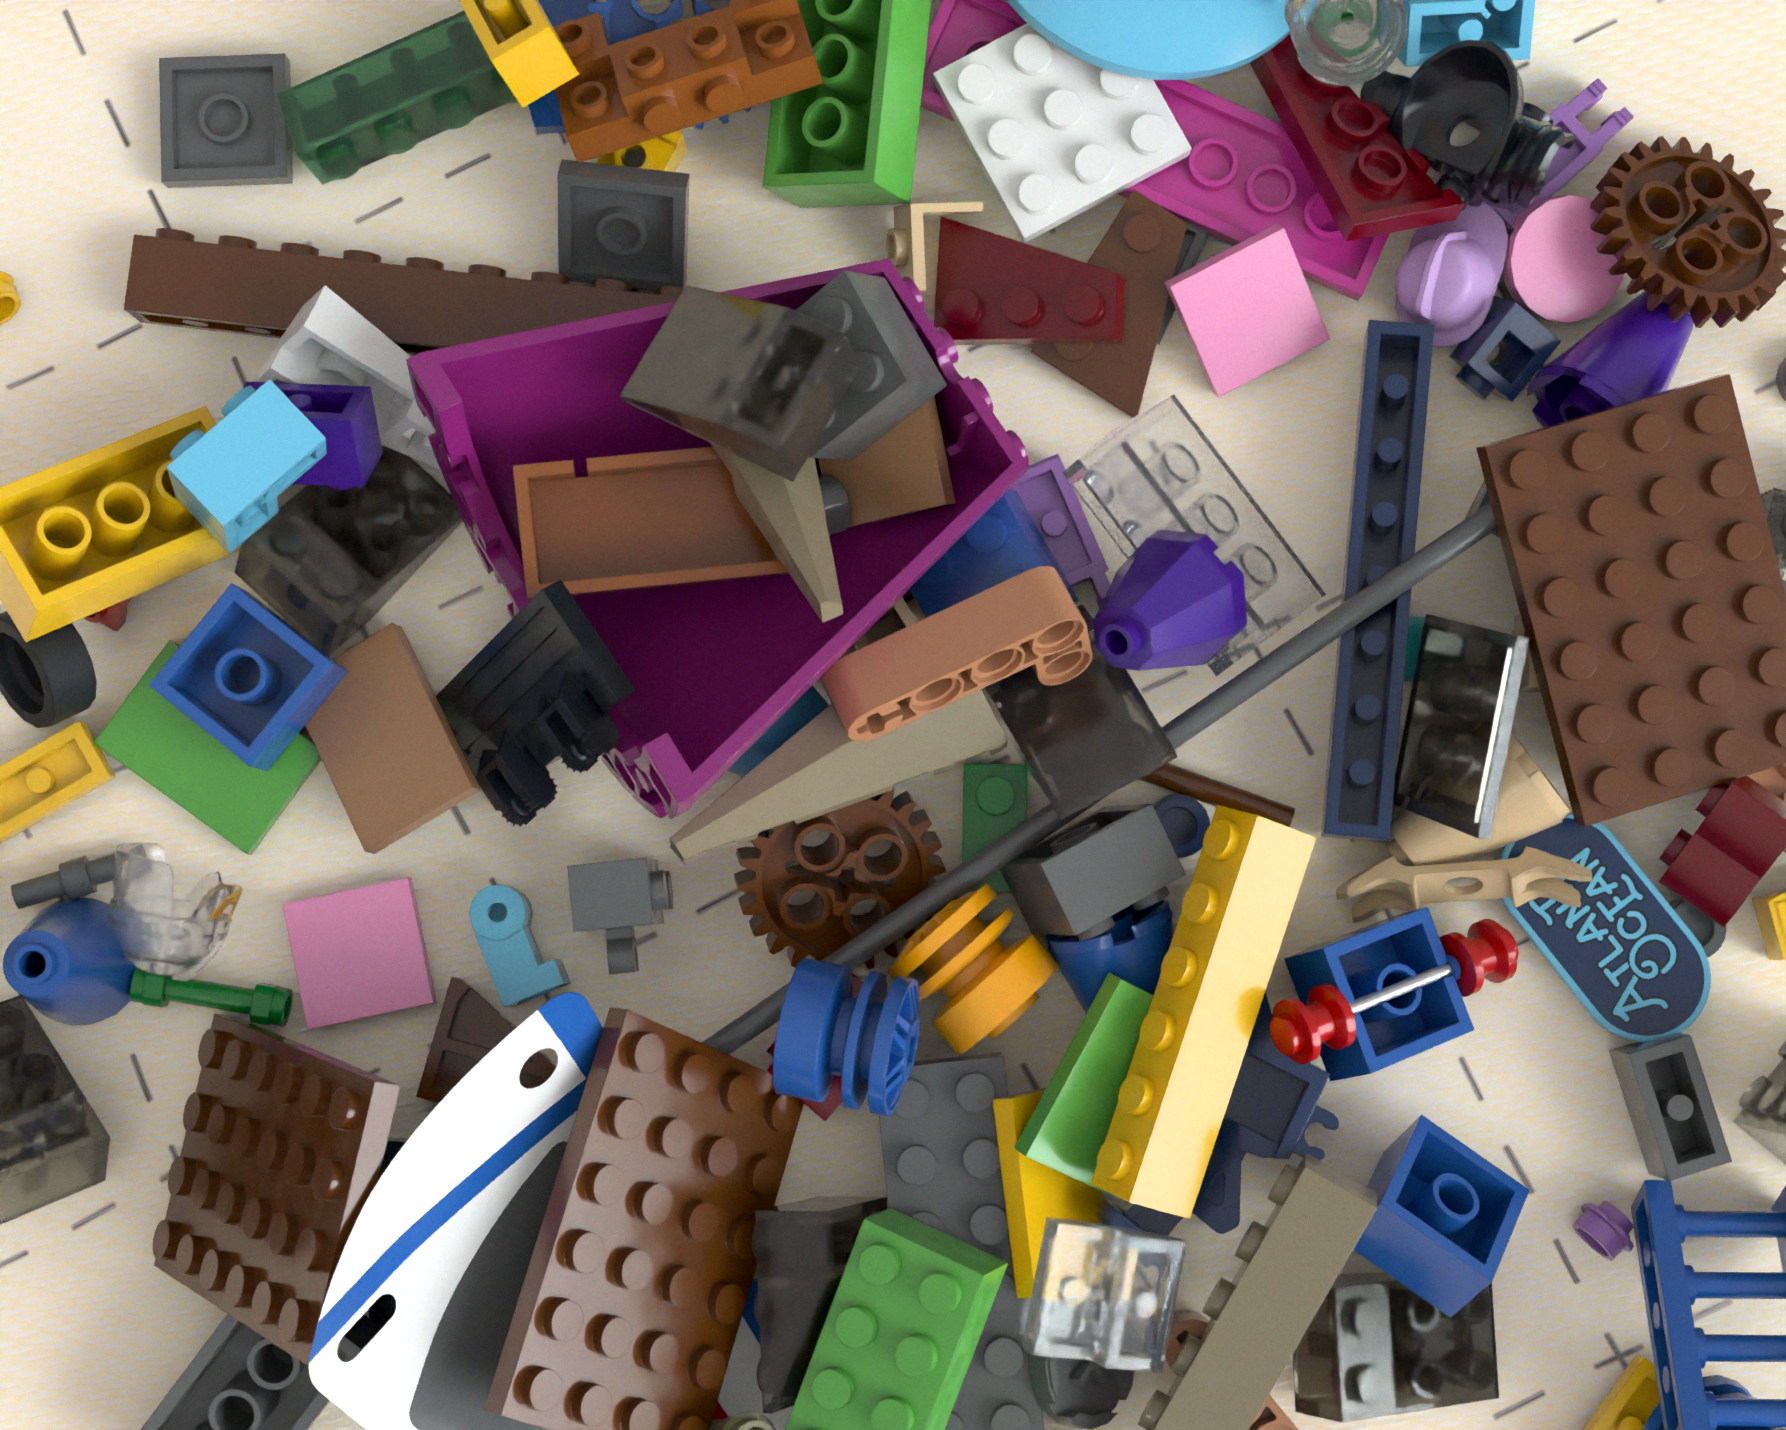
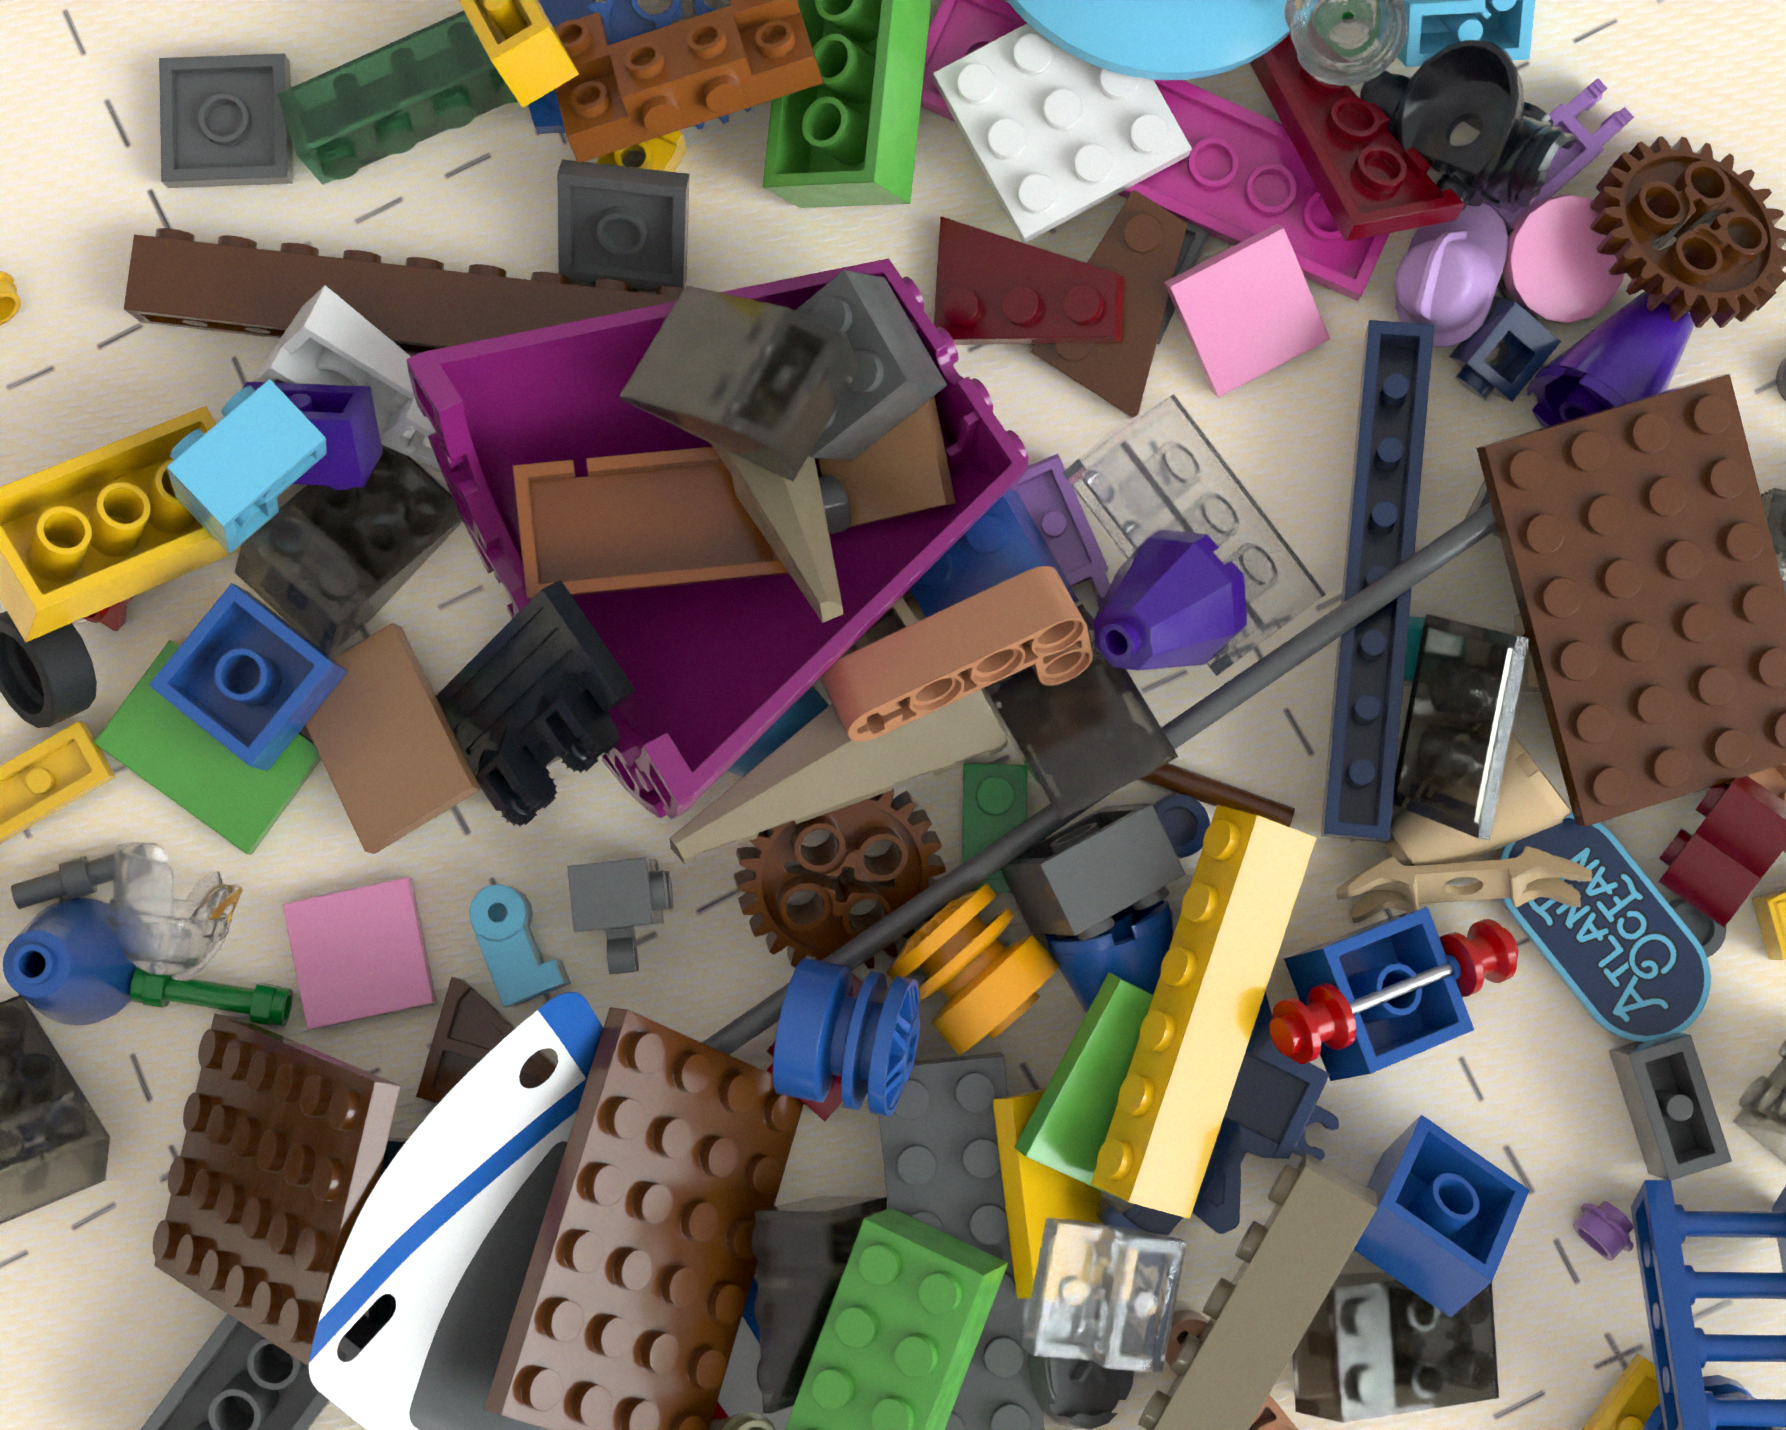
(906, 239): tan bracket -> none

